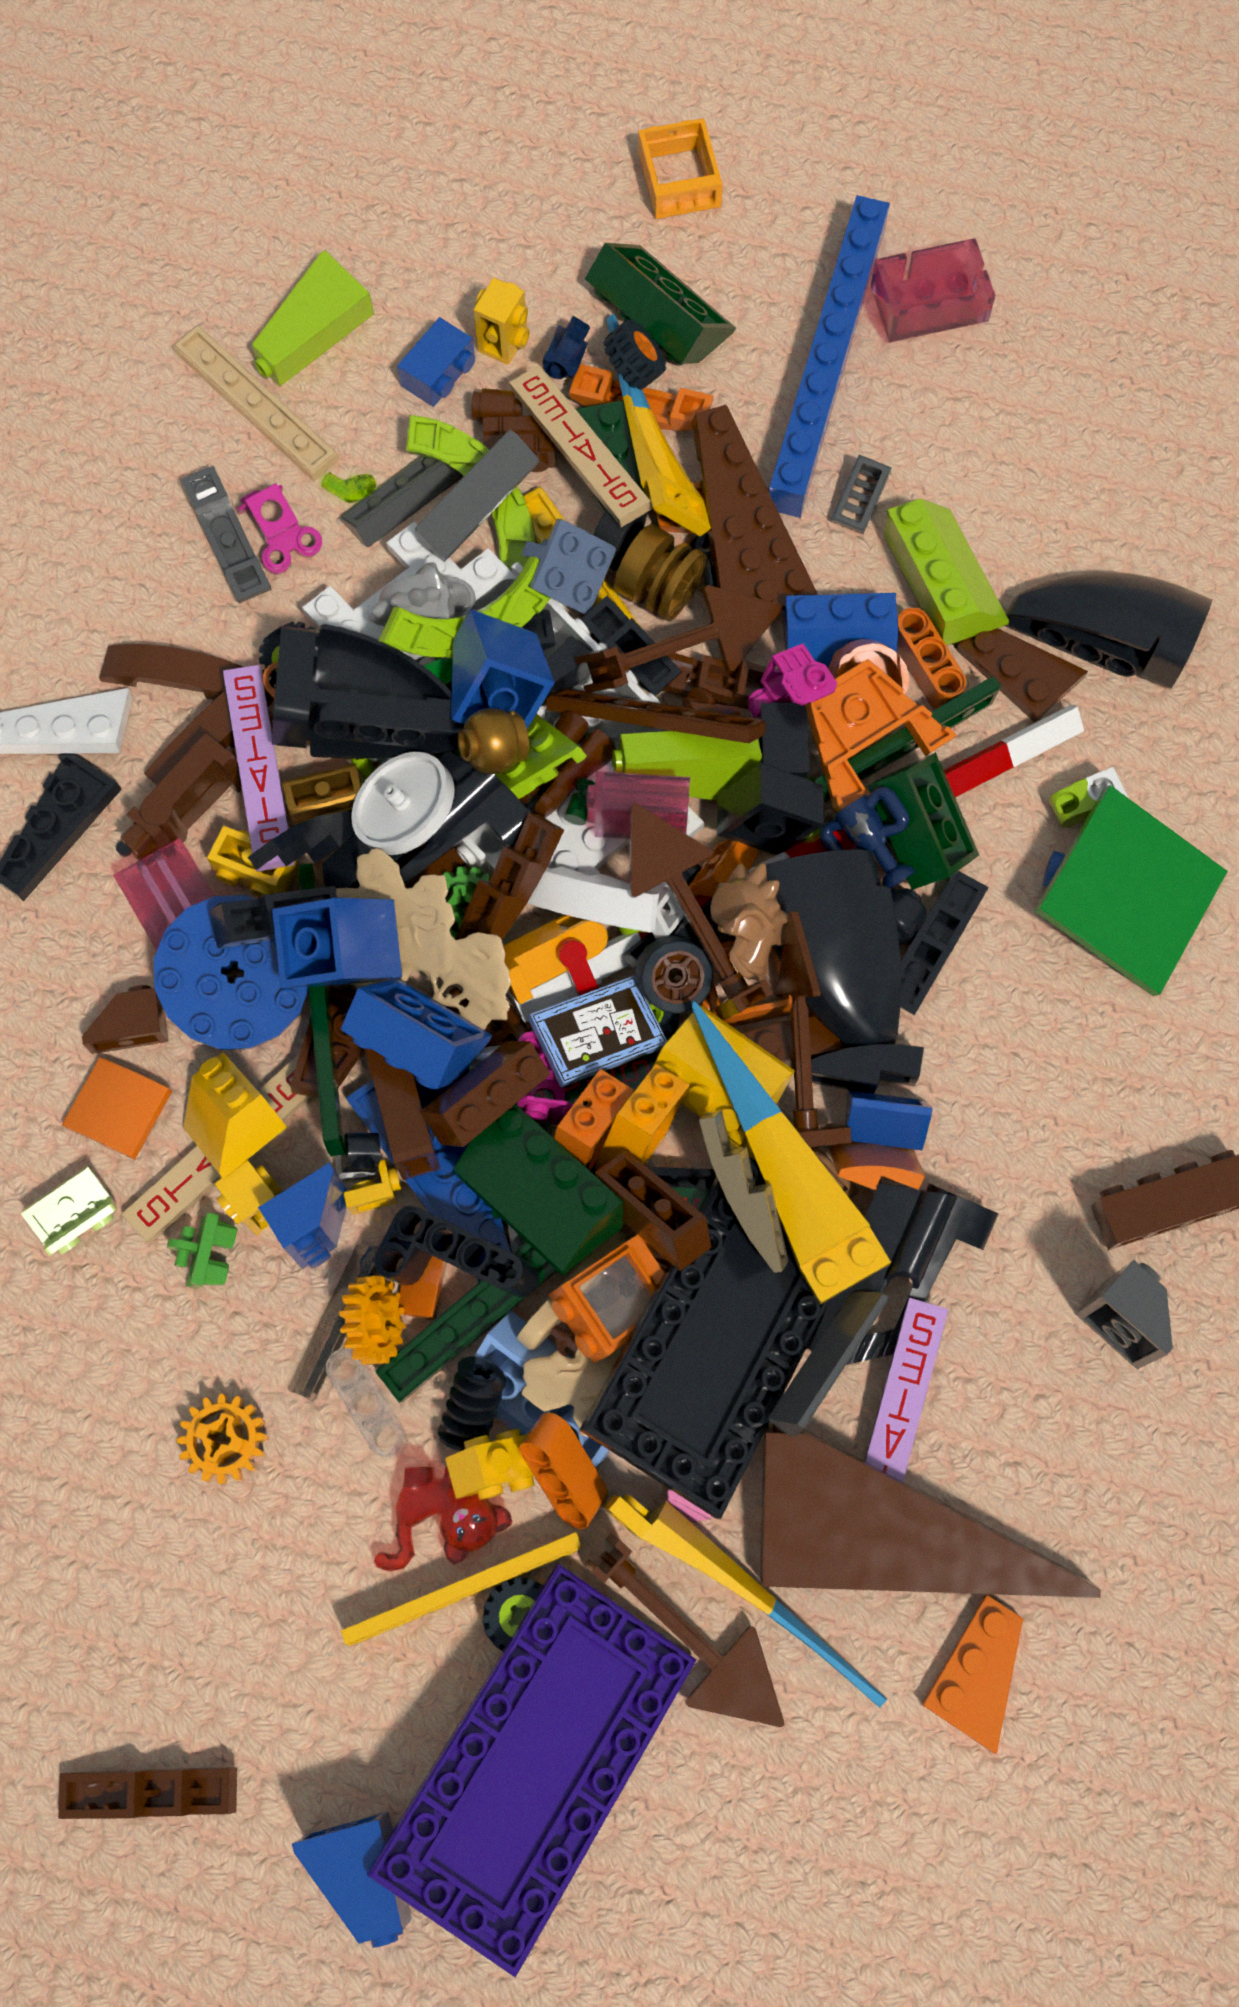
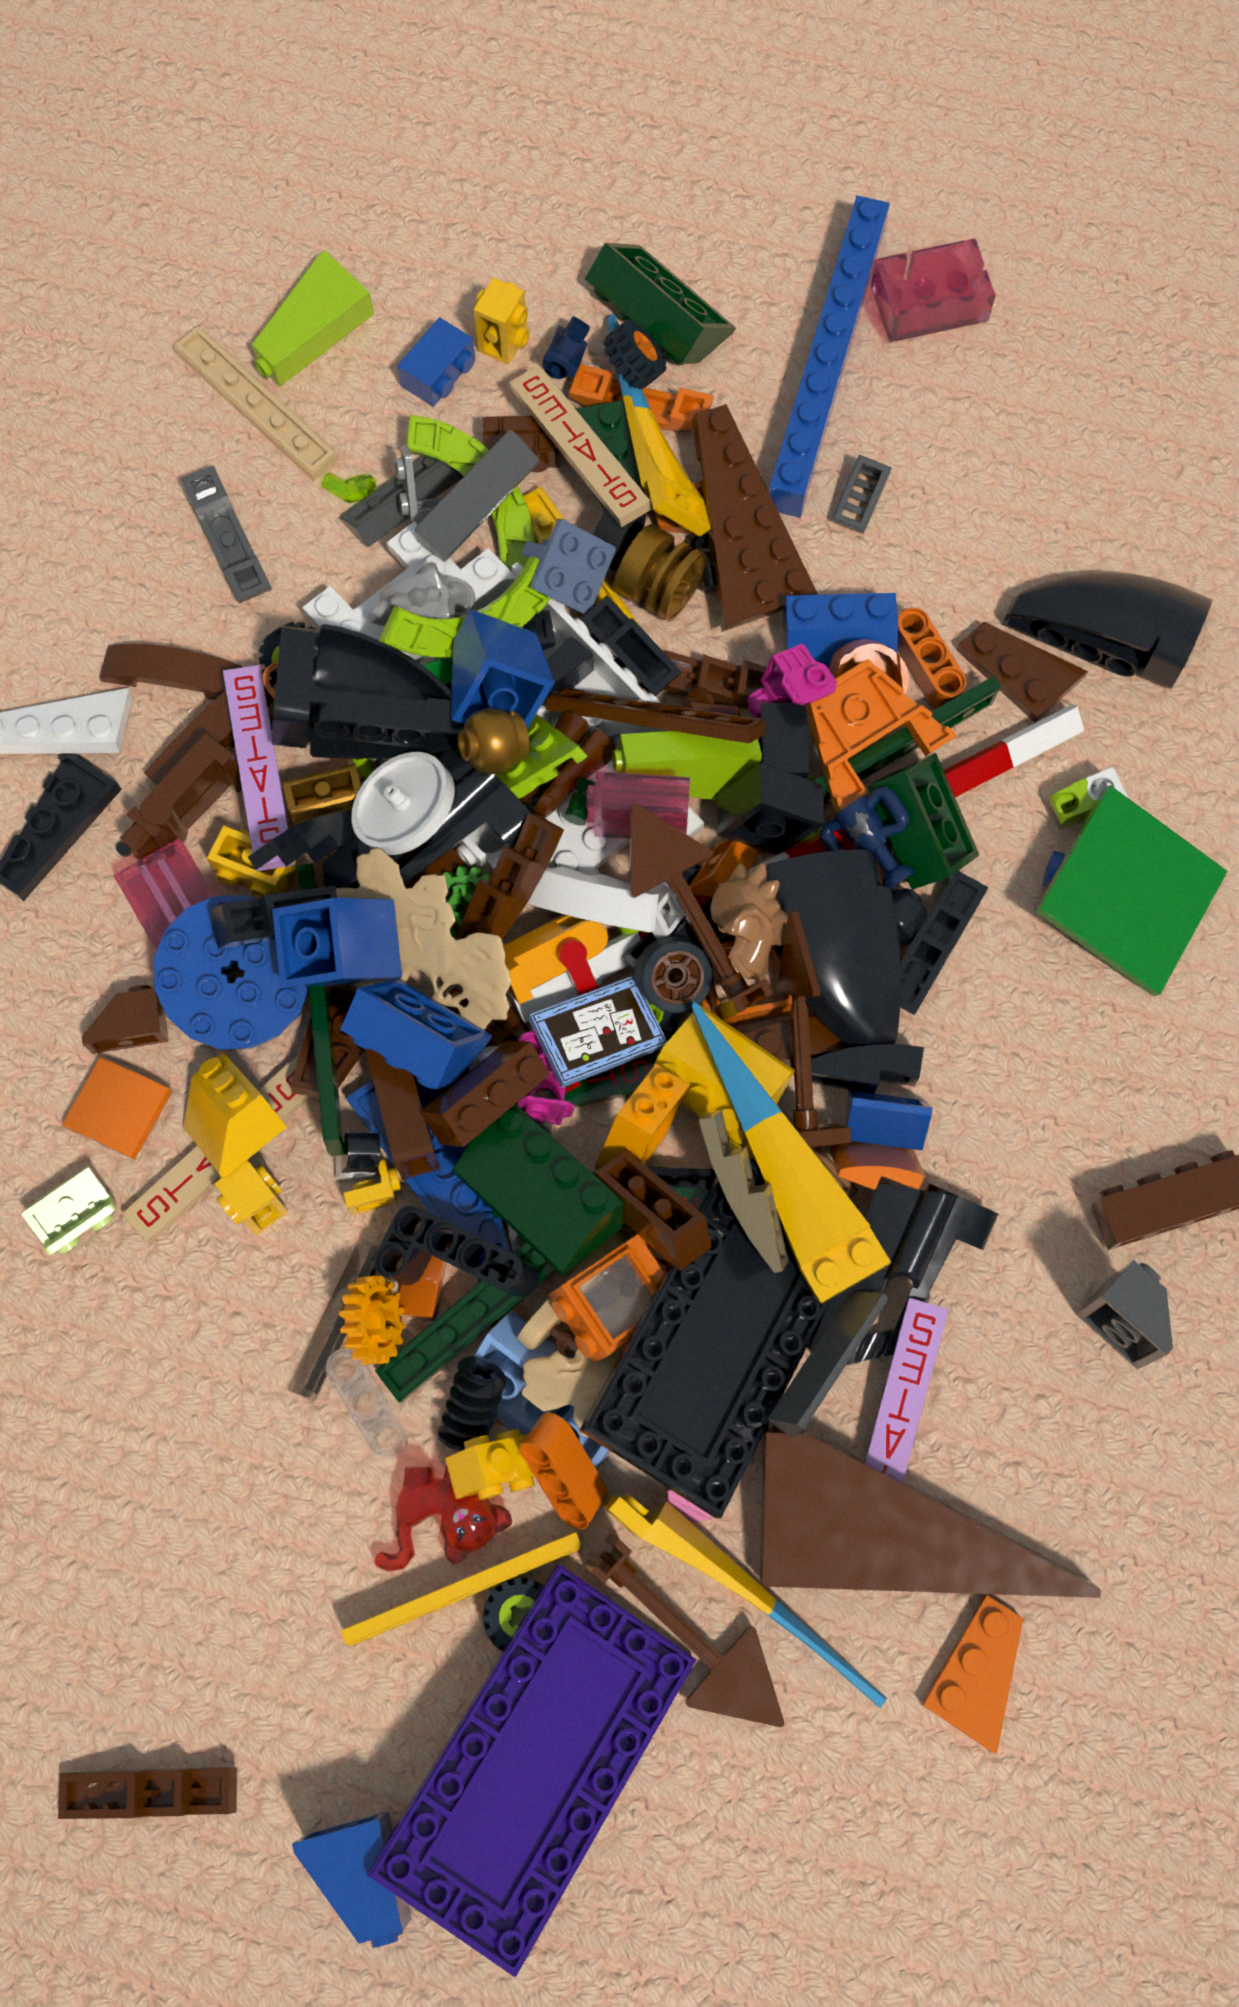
(210, 1234): bright green hips -> none
(217, 1454): light orange gear -> none
(282, 534): dark pink piece -> none
(309, 1216): blue slope -> none
(414, 509): none -> light grey bracket
(495, 404): reddish brown brick -> none
(587, 1128): orange window -> none
(682, 195): light orange window -> none
(735, 623): reddish brown piece -> none
(942, 570): lime slope -> none

